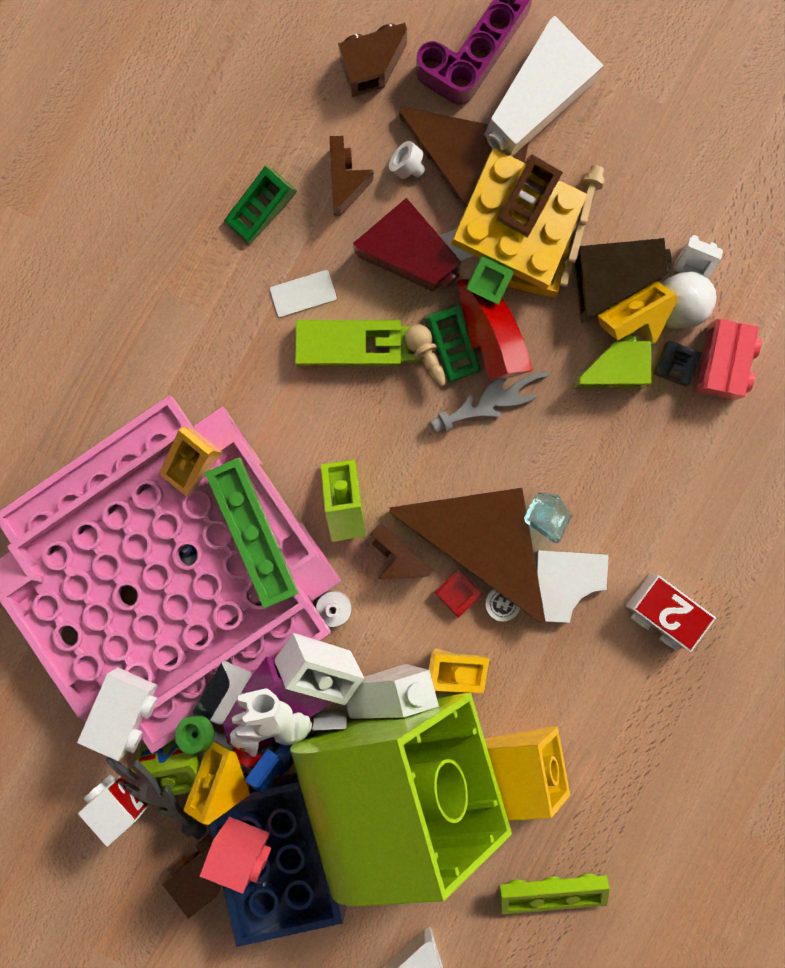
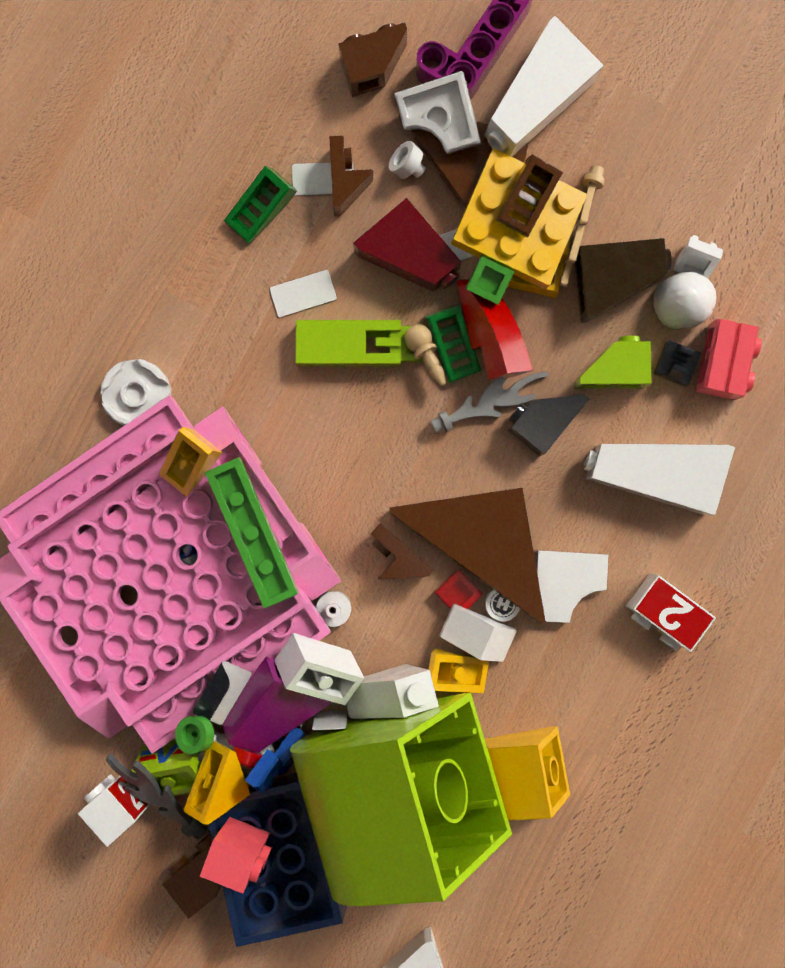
(118, 714): white brick -> none
(133, 389): none -> white tile
(265, 719): white animal -> none
(312, 178): none -> white sticker
(343, 500): lime slope -> none
(443, 110): none -> white tile
(477, 634): none -> white slope
(545, 420): none -> black slope
(548, 516): clear light blue slope -> none
(554, 894): lime plate -> none
(643, 311): yellow slope -> none
(668, 473): none -> white slope

